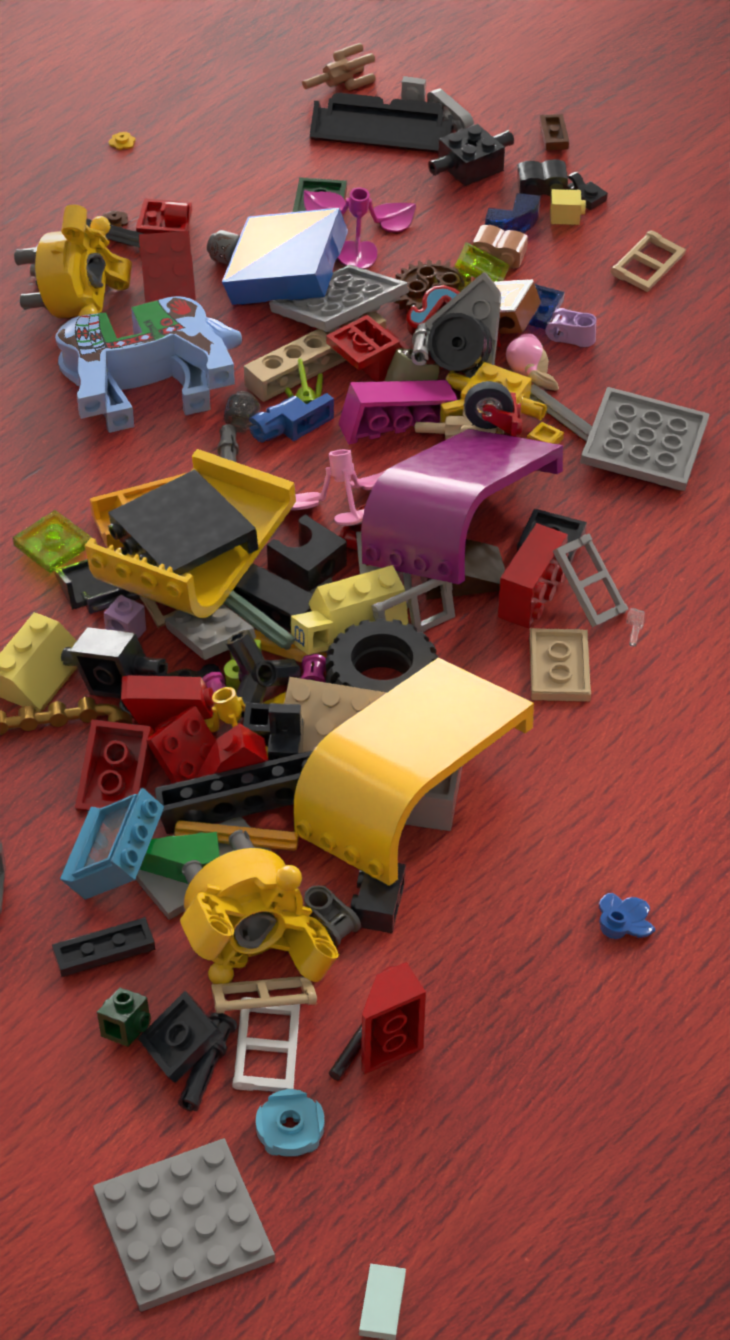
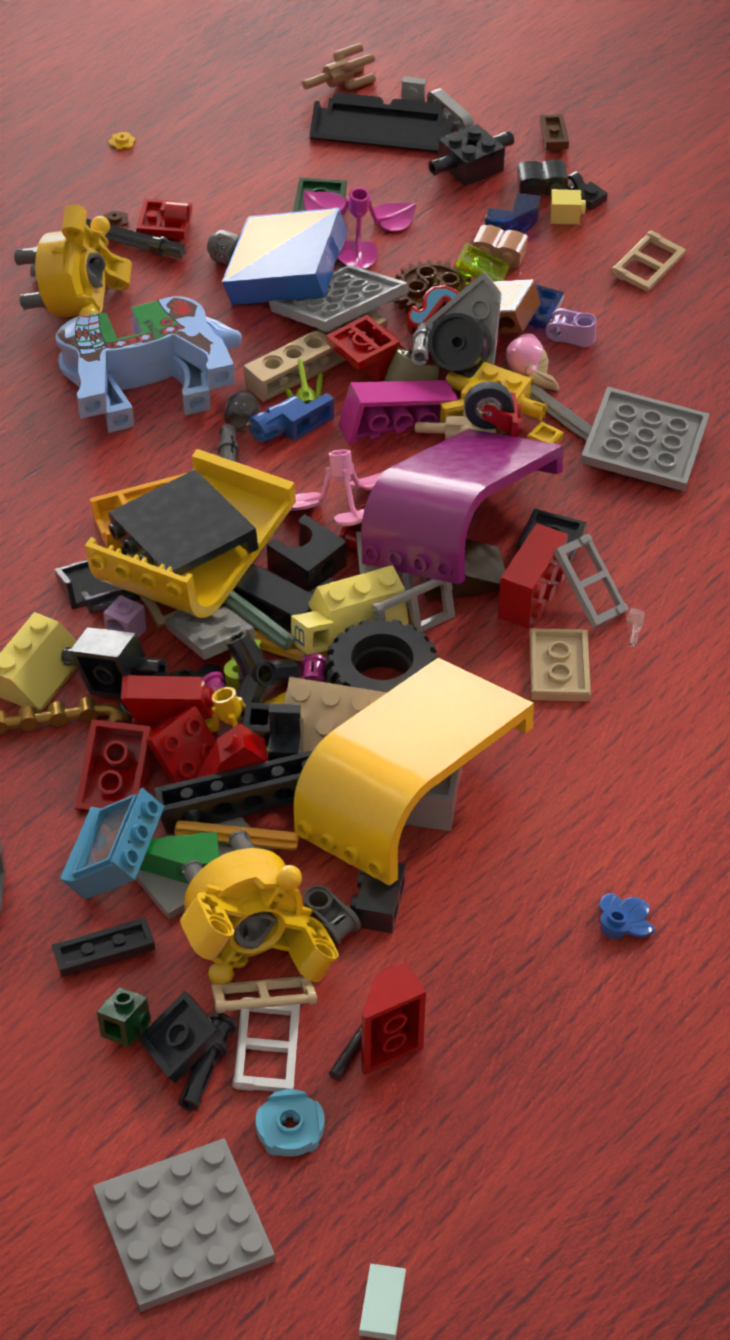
(51, 541): clear neon green plate -> none
(167, 265): red bracket -> none

